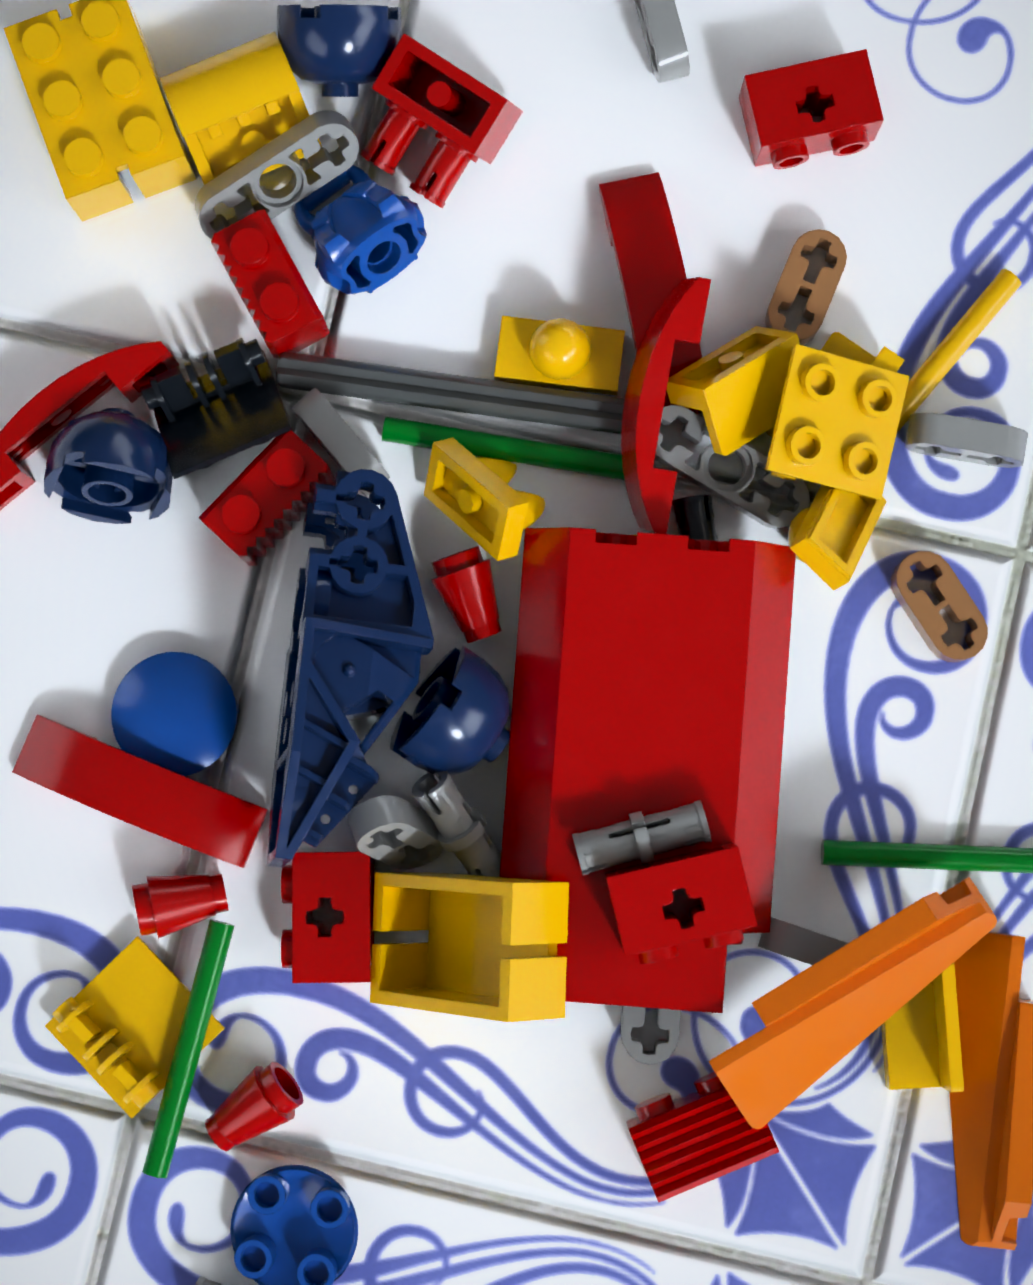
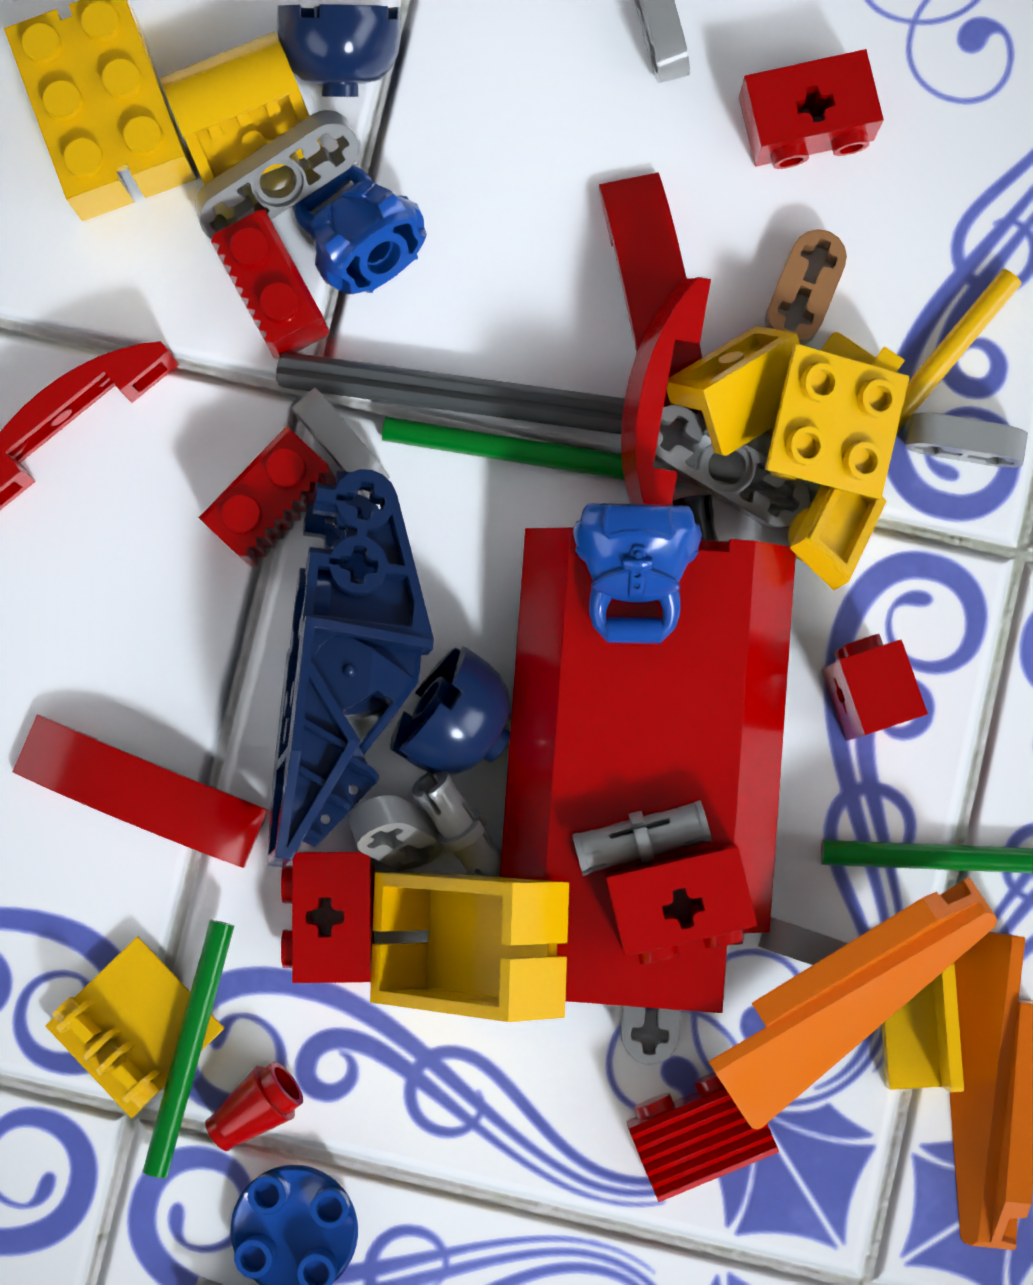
(109, 467): dark blue cylinder -> none
(175, 712): blue dish -> none
(177, 902): red cone -> none
(219, 410): black hinge -> none
(435, 93): red brick -> none
(468, 592): red cone -> none
(479, 499): yellow tile -> none
(559, 355): yellow tile -> none
(636, 557): none -> blue piece
(873, 686): none -> red brick
(951, 598): medium nougat beam -> none

